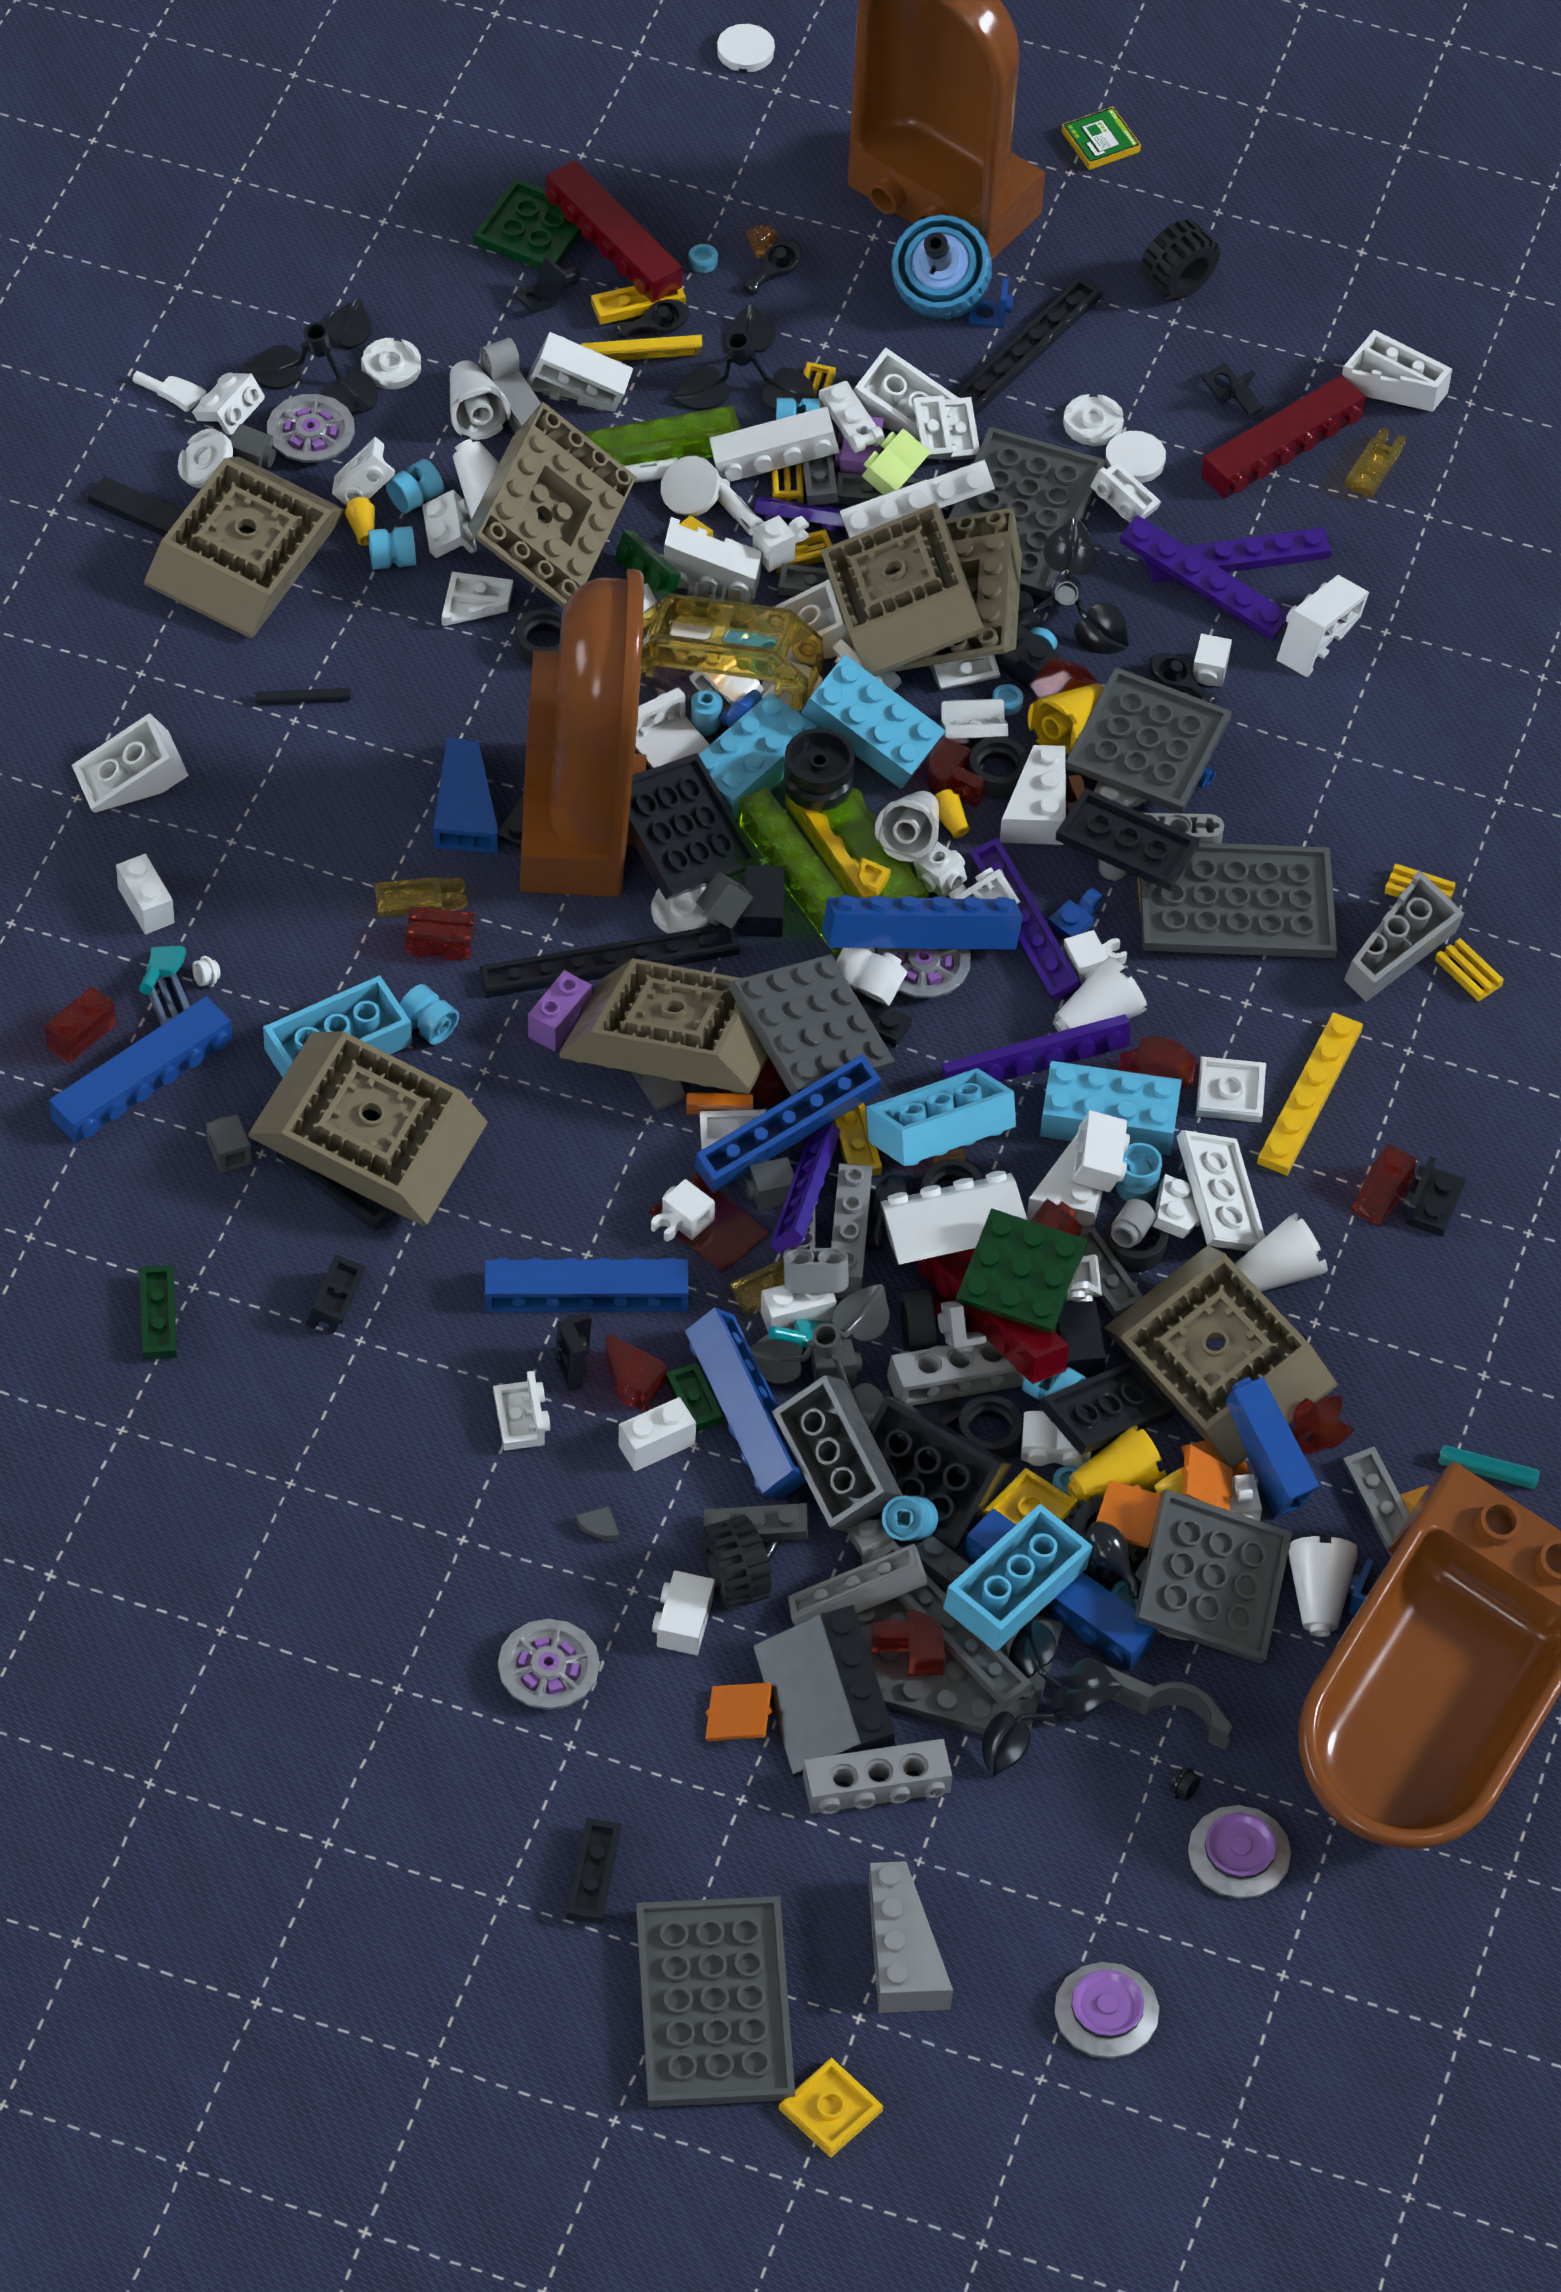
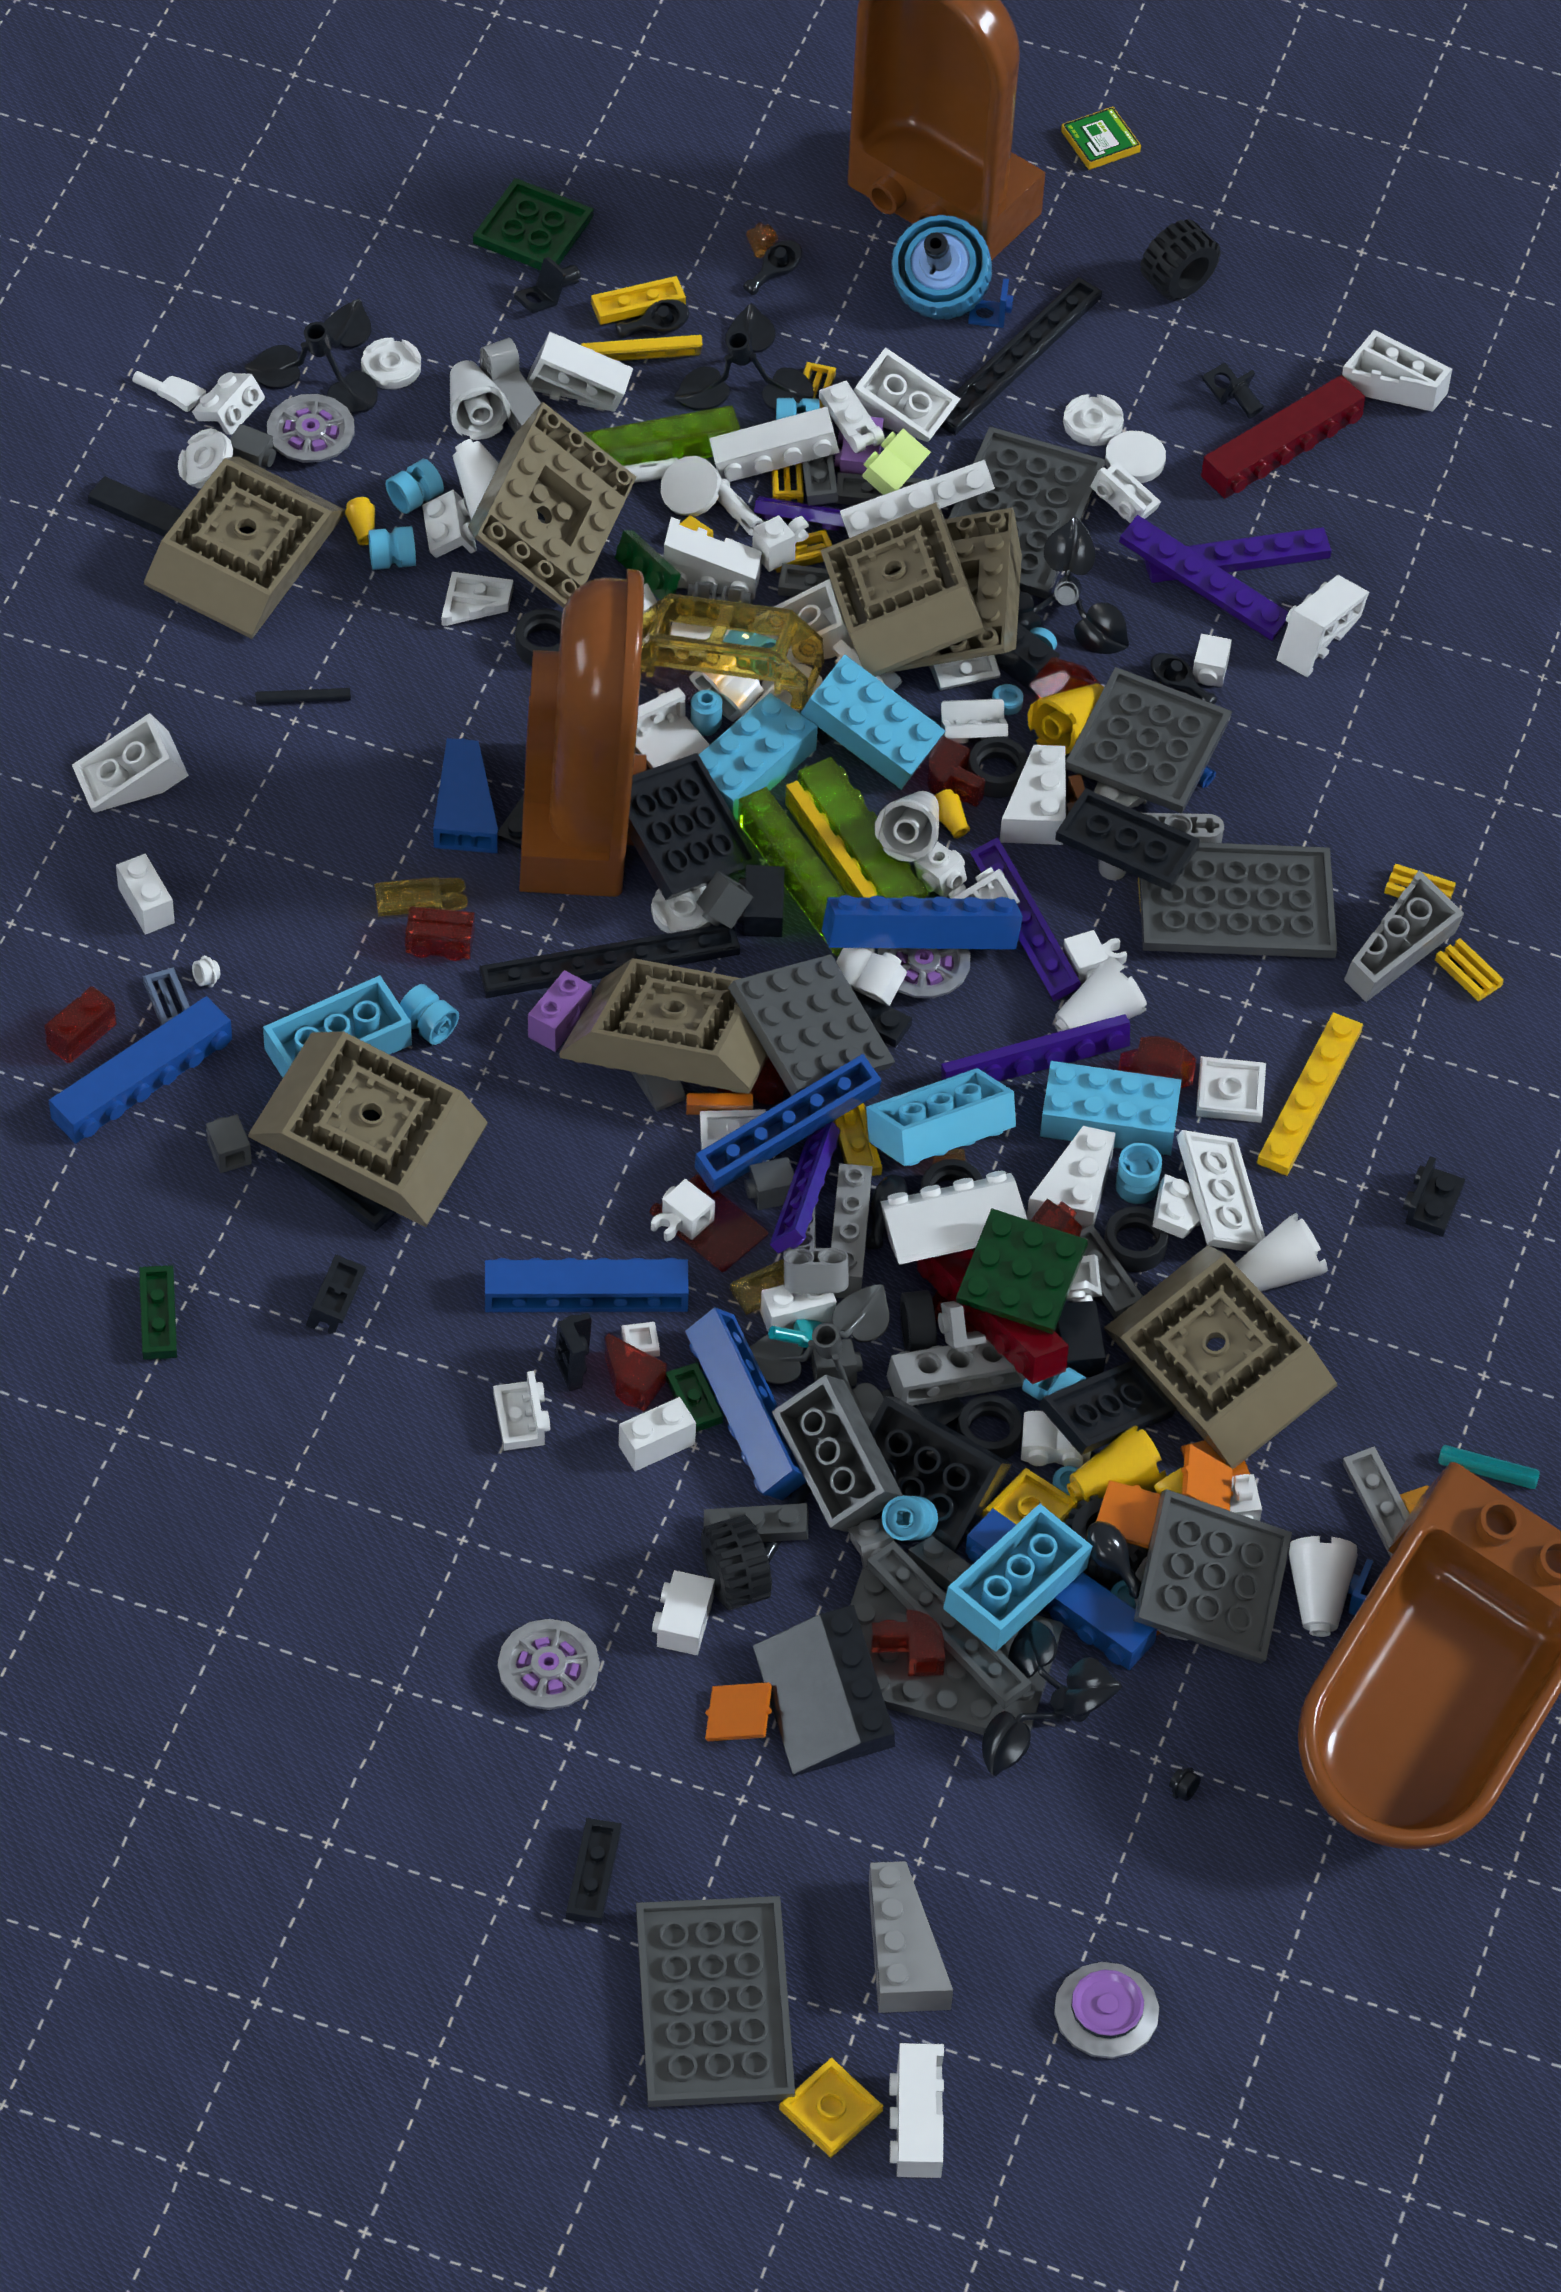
(163, 962): teal piece -> none
(363, 473): white bracket -> none
(599, 1524): dark grey tile -> none
(613, 231): dark red brick -> none
(642, 1337): none -> white tile
(703, 258): medium azure tile -> none
(740, 708): blue arm -> none
(745, 47): white tile -> none
(818, 769): black wheel -> none
(861, 1586): light grey slope -> none
(872, 876): yellow tile -> none
(889, 1763): light grey brick -> none
(918, 2111): none -> white wedge
(947, 427): white slope -> none
(1076, 918): blue plate -> none
(1100, 1151): white brick -> none
(1132, 1223): light grey brick -> none
(1146, 1698): dark grey piece -> none
(1239, 1852): piece -> none
(1271, 1447): blue slope -> none
(1321, 1422): clear red plate -> none
(1374, 464): clear yellow hinge -> none
(1384, 1184): clear red slope -> none

